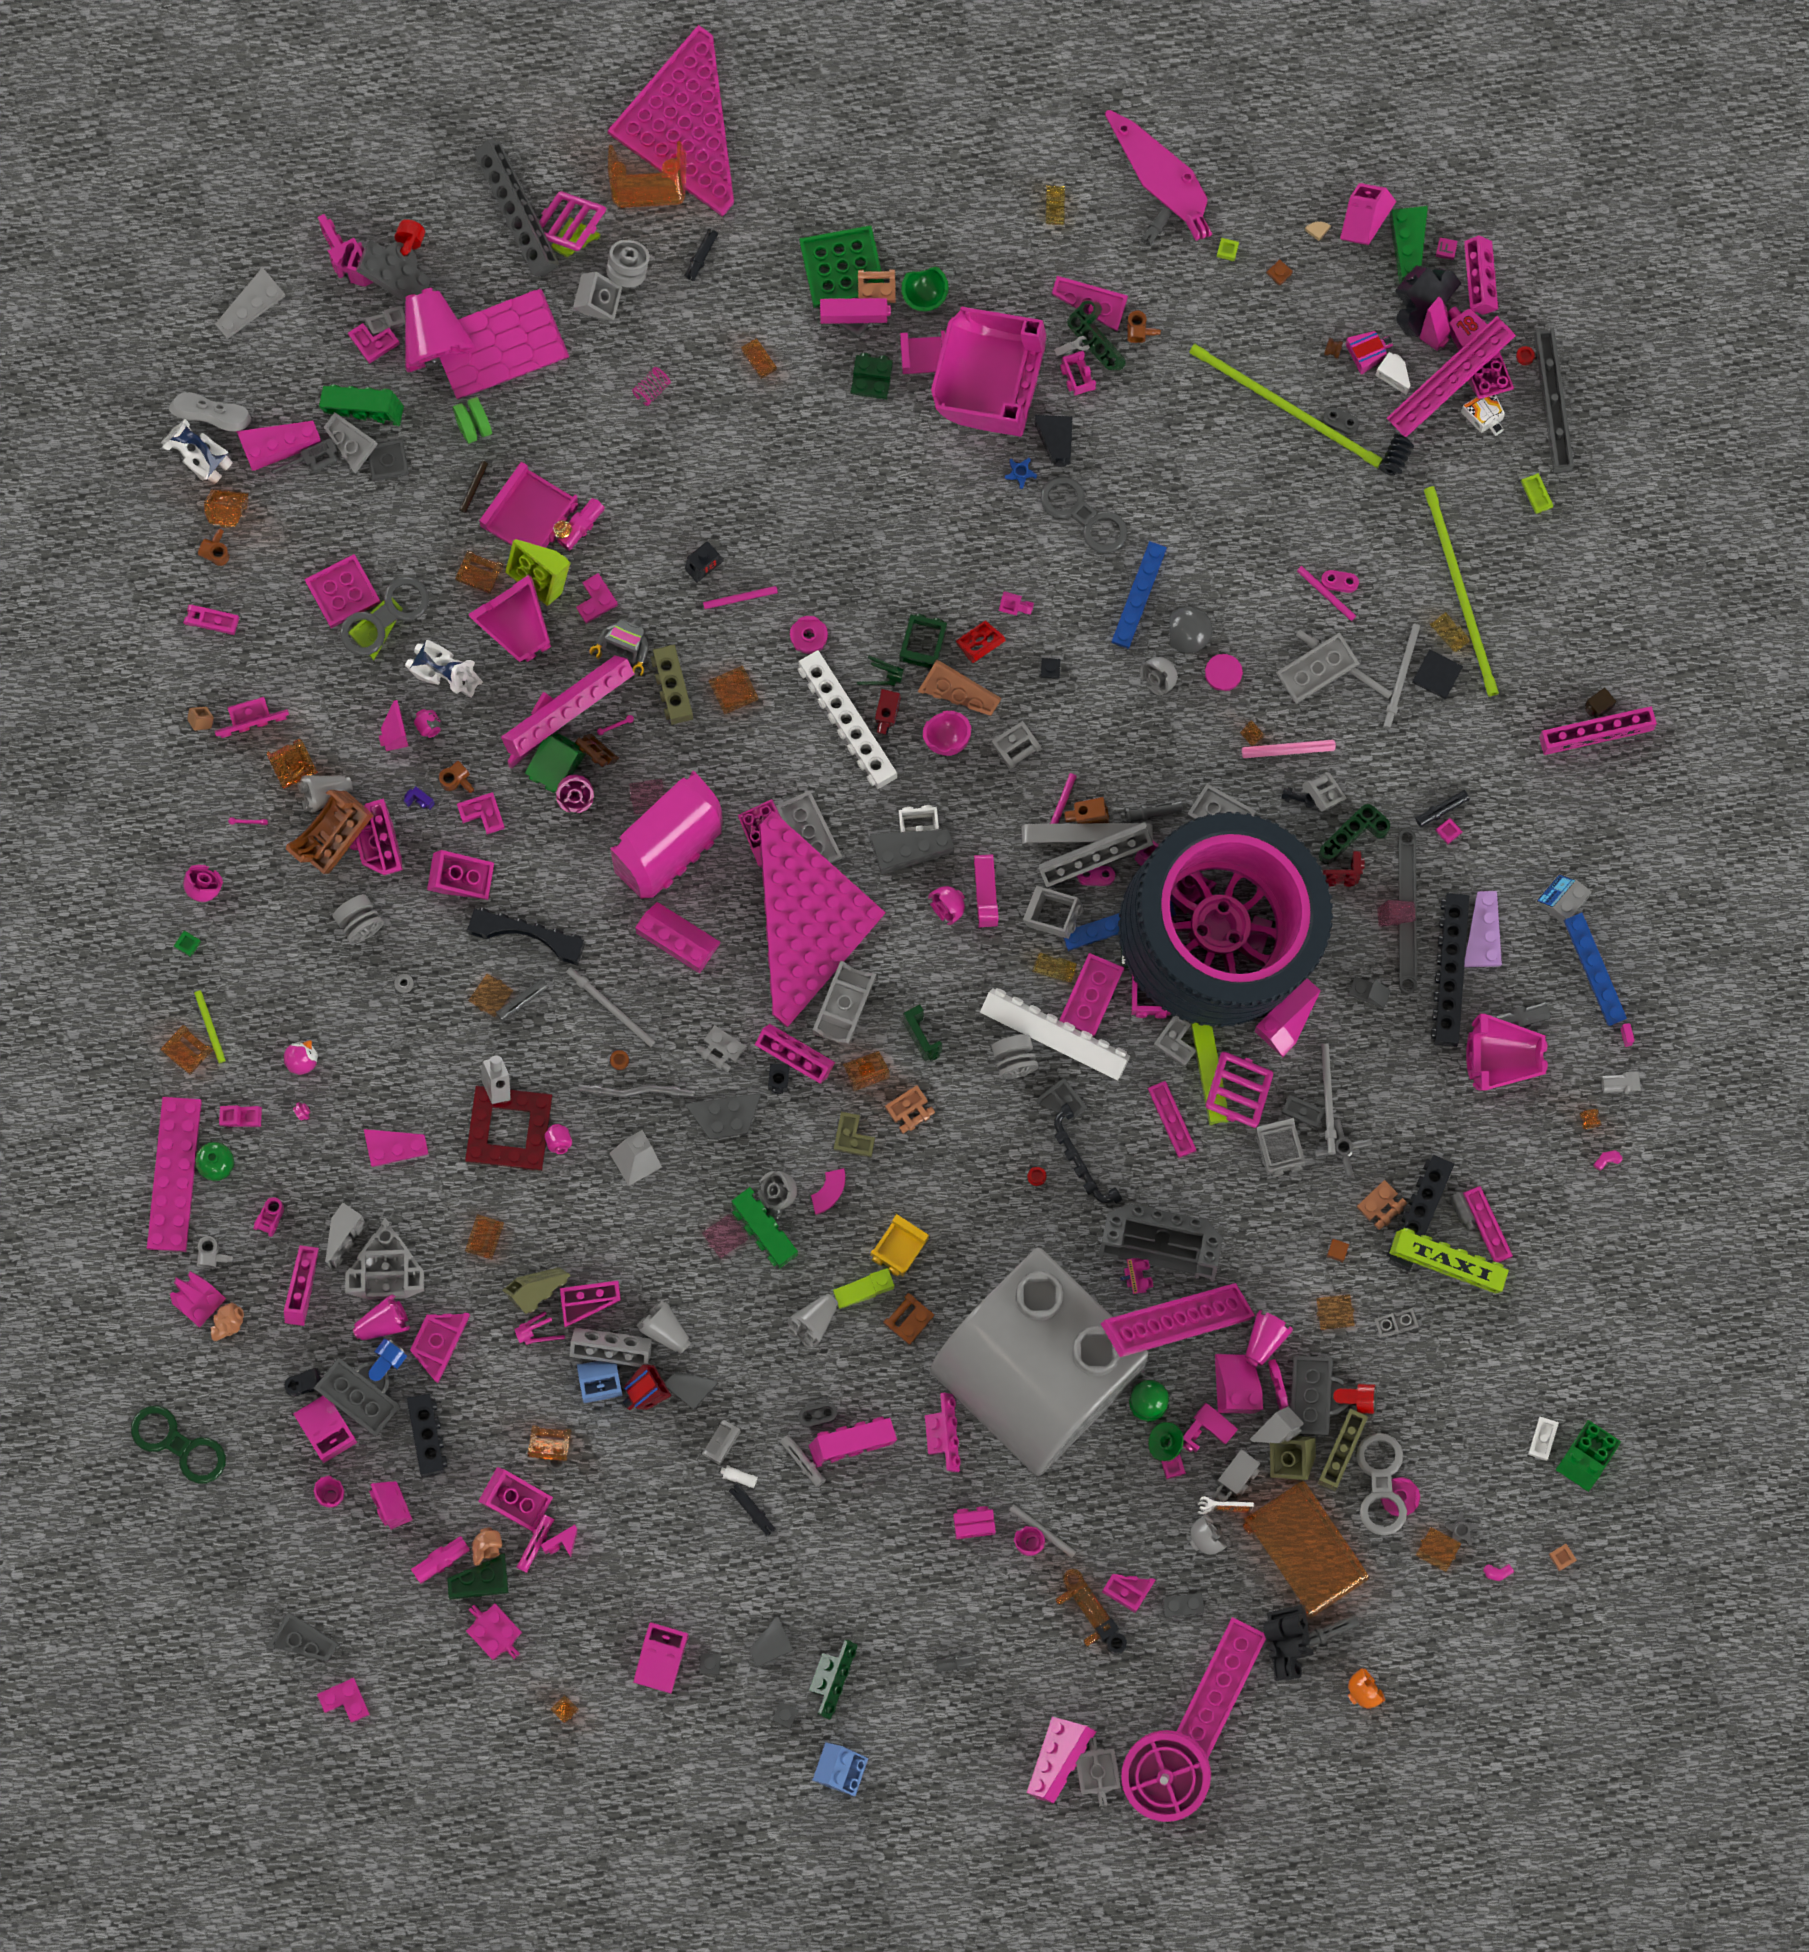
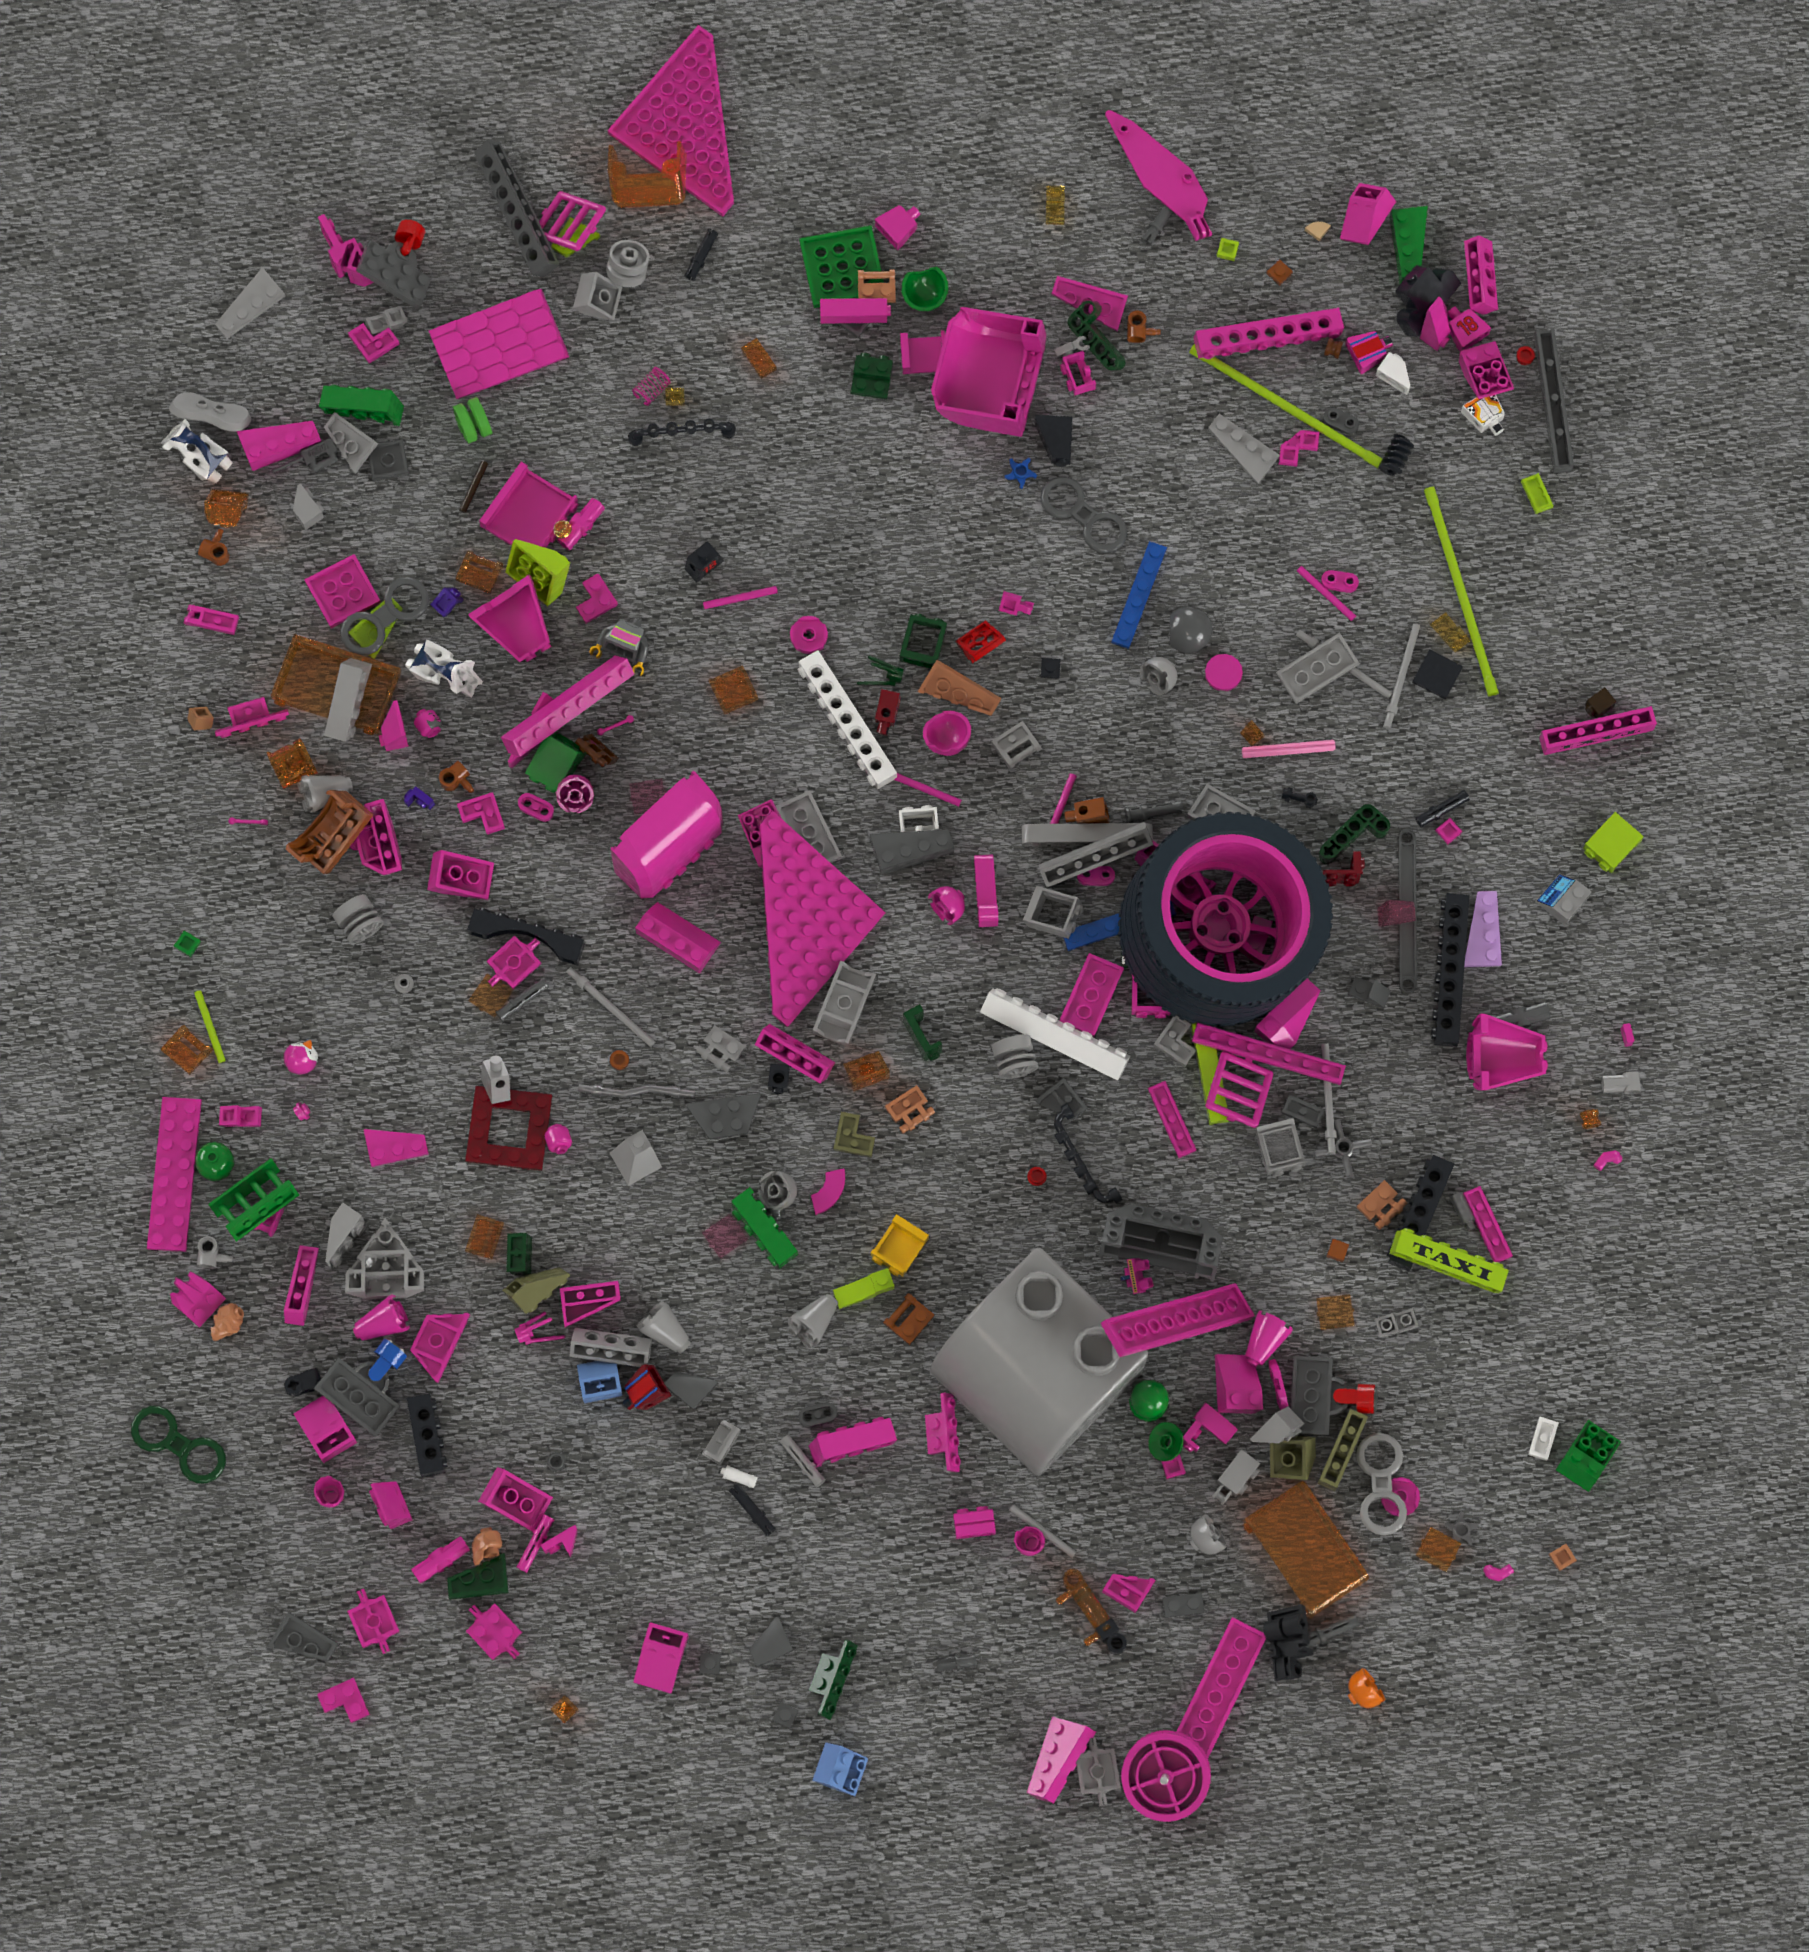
(202, 883): dark pink cylinder -> none
(260, 1211): none -> green fence
(305, 508): none -> light grey slope
(311, 675): none -> clear orange windscreen
(347, 699): none -> light grey wedge
(373, 1621): none -> dark pink plate
(431, 330): dark pink cone -> none
(447, 600): none -> dark purple bracket
(513, 962): none -> dark pink plate
(519, 1253): none -> dark green hinge
(536, 807): none -> dark pink plate
(549, 1448): clear orange plate -> none
(635, 437): none -> black bar
(668, 656): olive brick -> none
(675, 396): none -> clear yellow slope
(897, 225): none -> dark pink torso
(927, 789): none -> dark pink bar
(1054, 968): clear yellow slope -> none
(1224, 1506): white flag -> none
(1245, 449): none -> light grey wing
(1268, 1053): none -> dark pink tile
(1302, 440): none -> dark pink tile
(1326, 797): light grey plate -> none
(1330, 318): none -> dark pink brick
(1446, 248): dark pink tile -> none
(1451, 376): dark pink plate -> none
(1595, 969): blue plate -> none
(1612, 842): none -> lime panel

